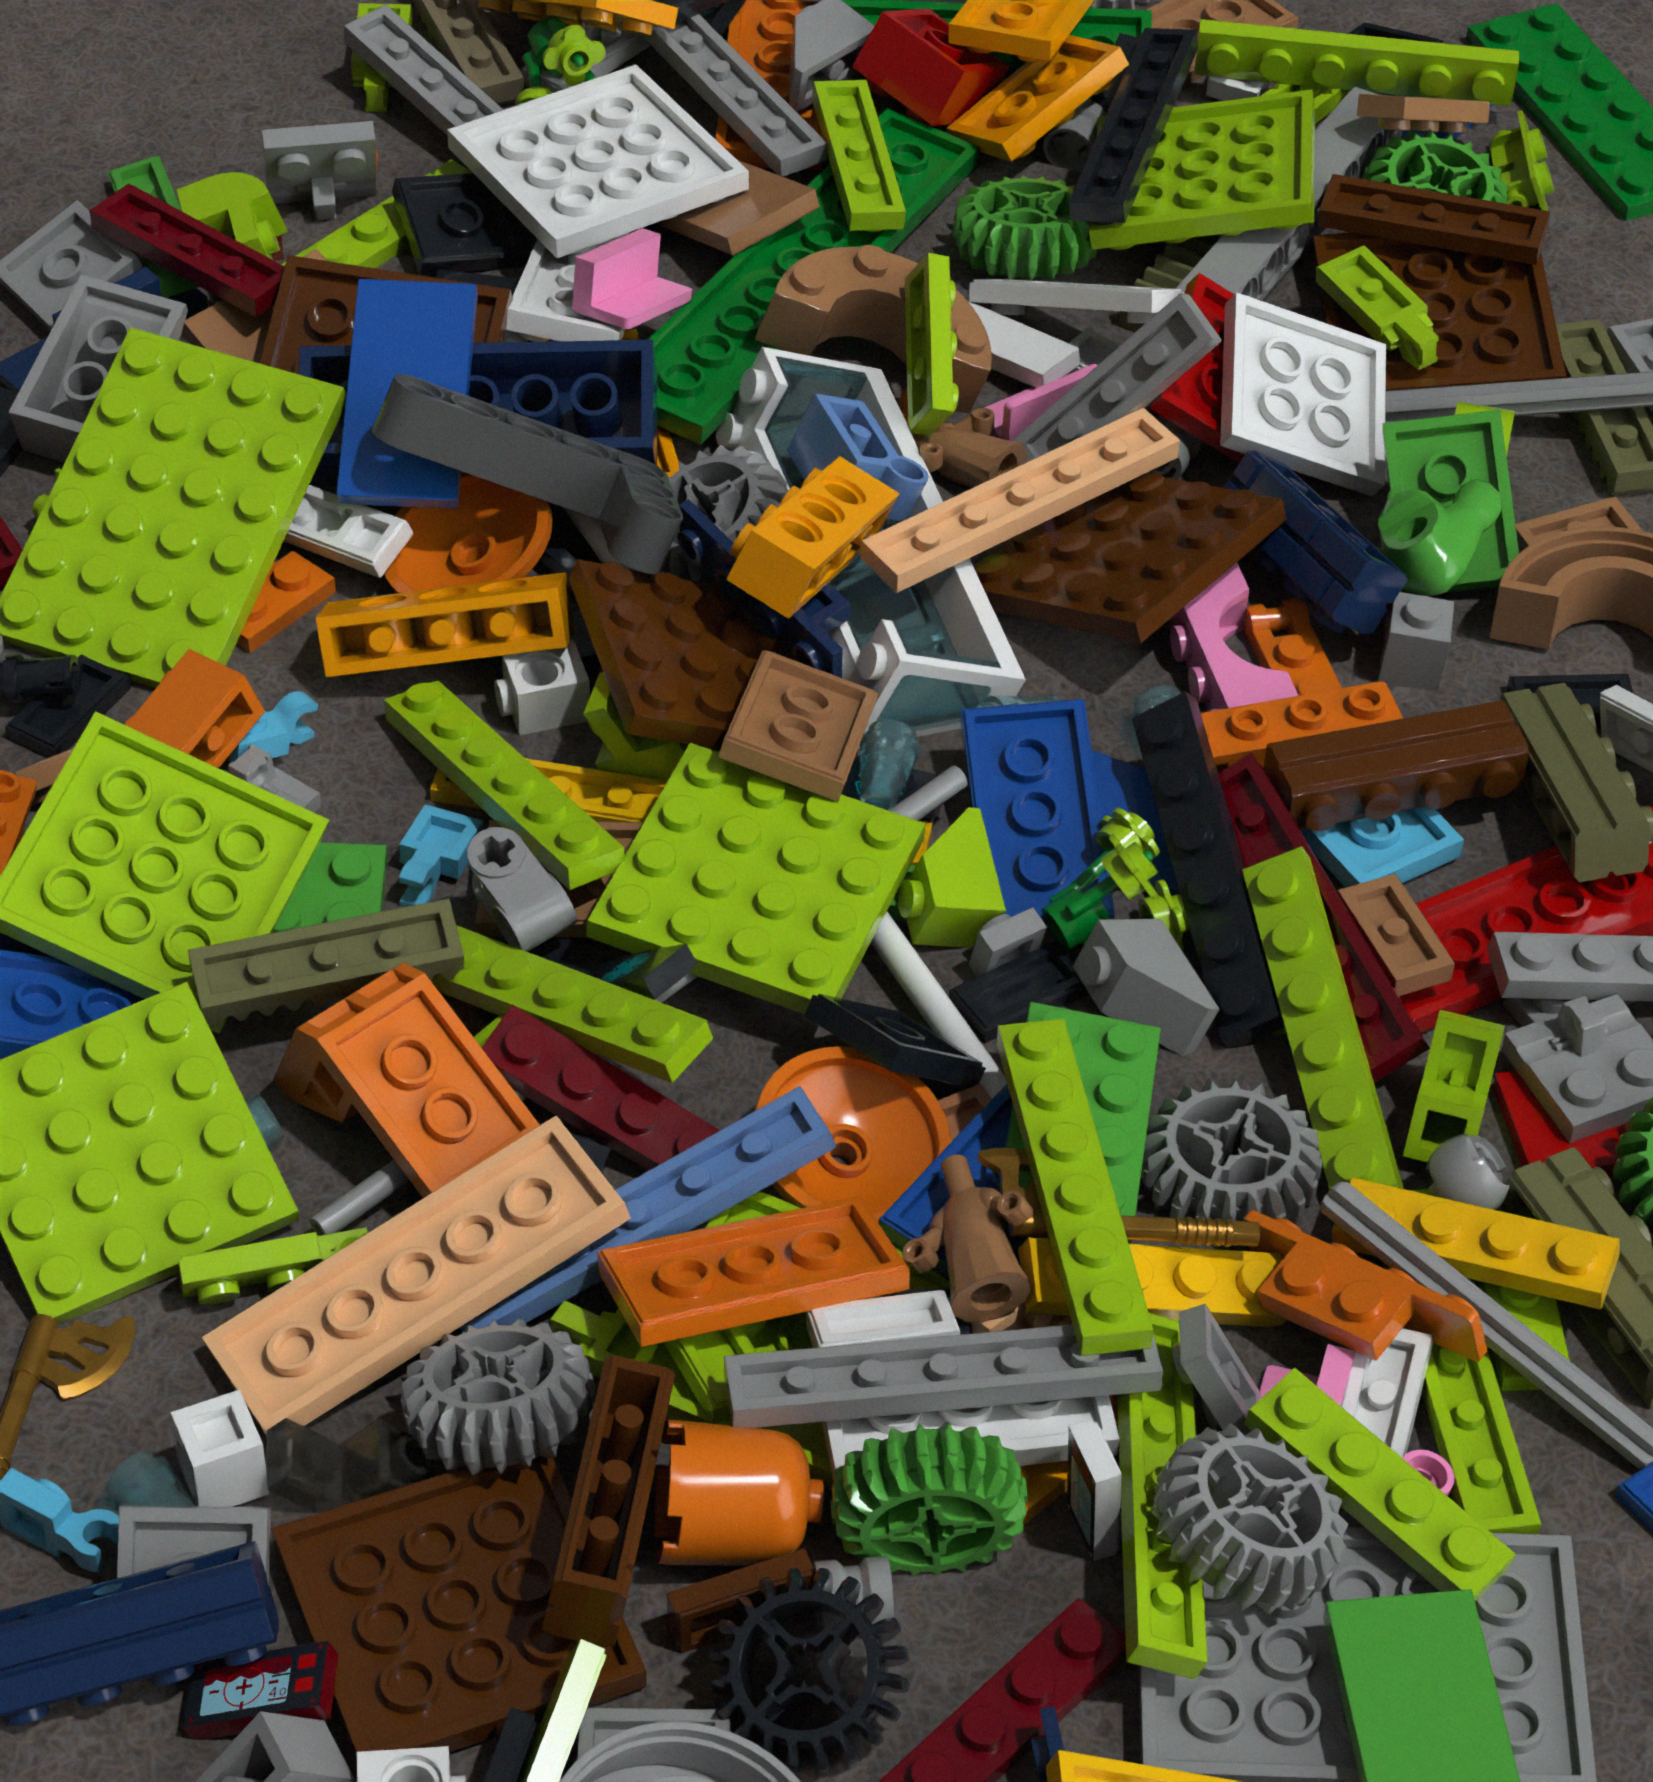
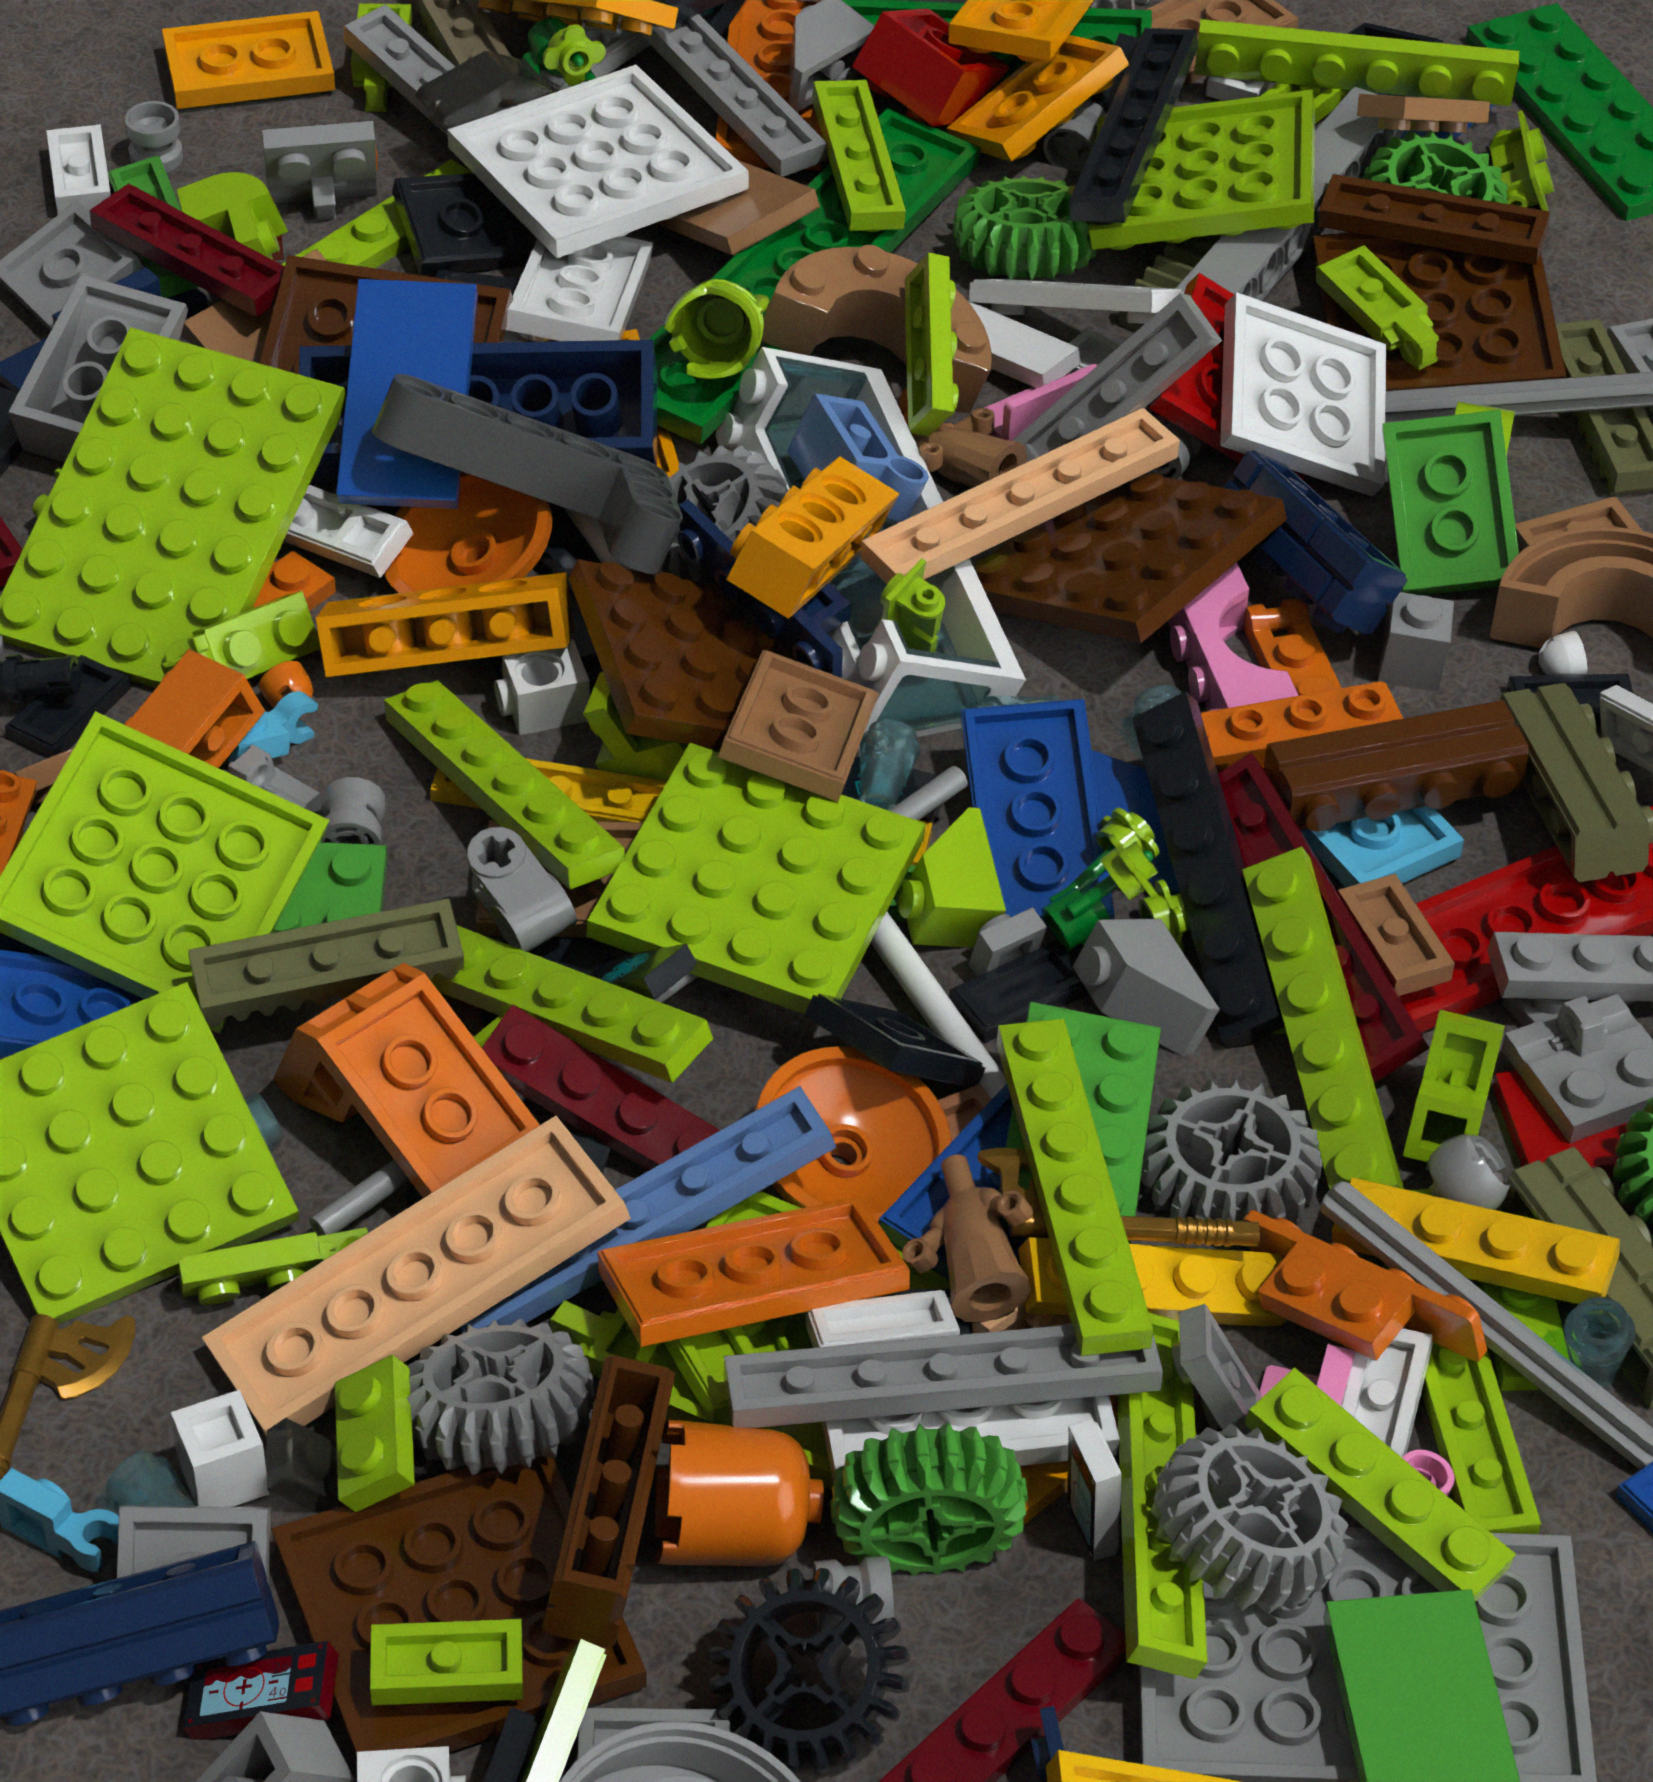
(78, 166): none -> white plate
(154, 132): none -> light grey wheel
(248, 59): none -> light orange plate
(258, 637): none -> lime hinge
(285, 679): none -> orange hinge
(354, 811): none -> light grey wheel
(374, 1433): none -> lime plate
(434, 847): medium azure plate -> none
(446, 1662): none -> lime plate
(478, 88): none -> clear smoke slope
(622, 284): bright pink panel -> none
(698, 1608): reddish brown tile -> none
(717, 328): none -> lime helmet
(914, 607): none -> lime hinge
(1434, 541): bright green head -> none
(1563, 655): none -> white hinge
(1599, 1338): none -> clear light blue cone

